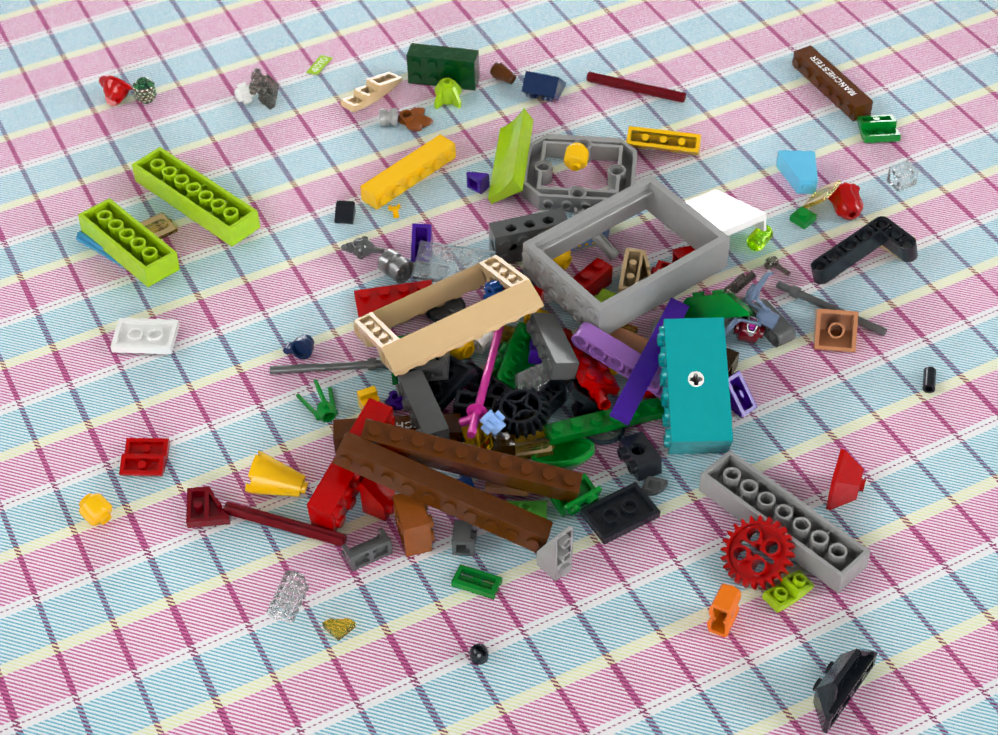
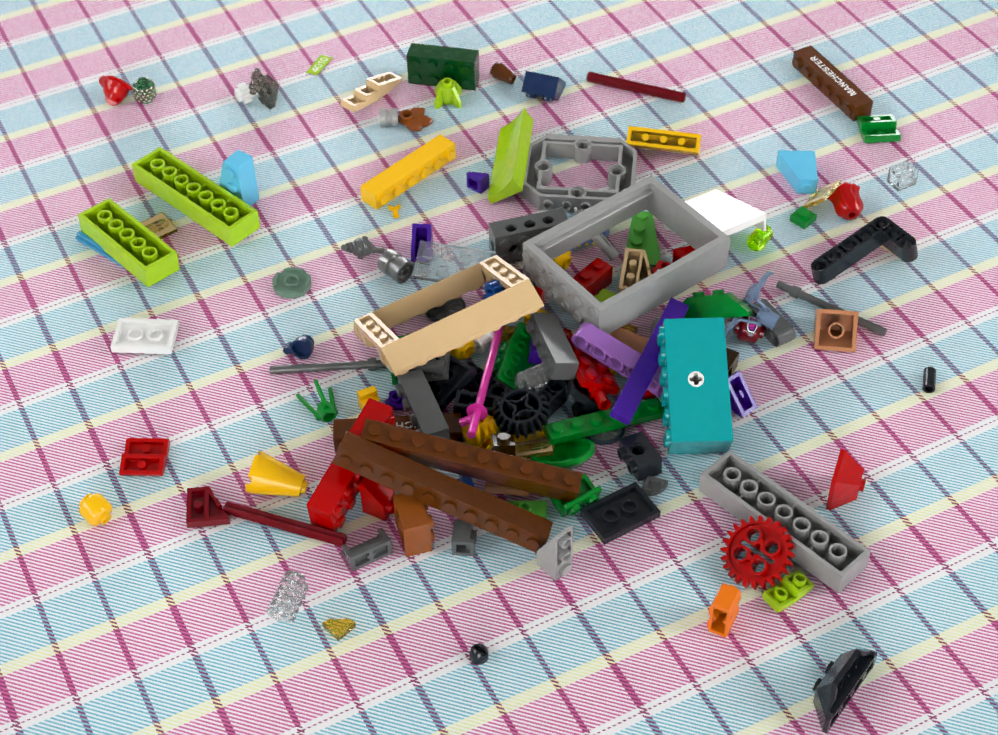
(239, 177): none -> medium azure wedge
(291, 283): none -> sand green tile
(345, 212): black slope -> none
(375, 298): red wing -> none
(475, 584): green tile -> none
(492, 422): light blue gear -> none
(576, 156): yellow head -> none
(643, 236): none -> bright green wing
(741, 281): clear smoke plate -> none
(772, 262): clear smoke hand -> none

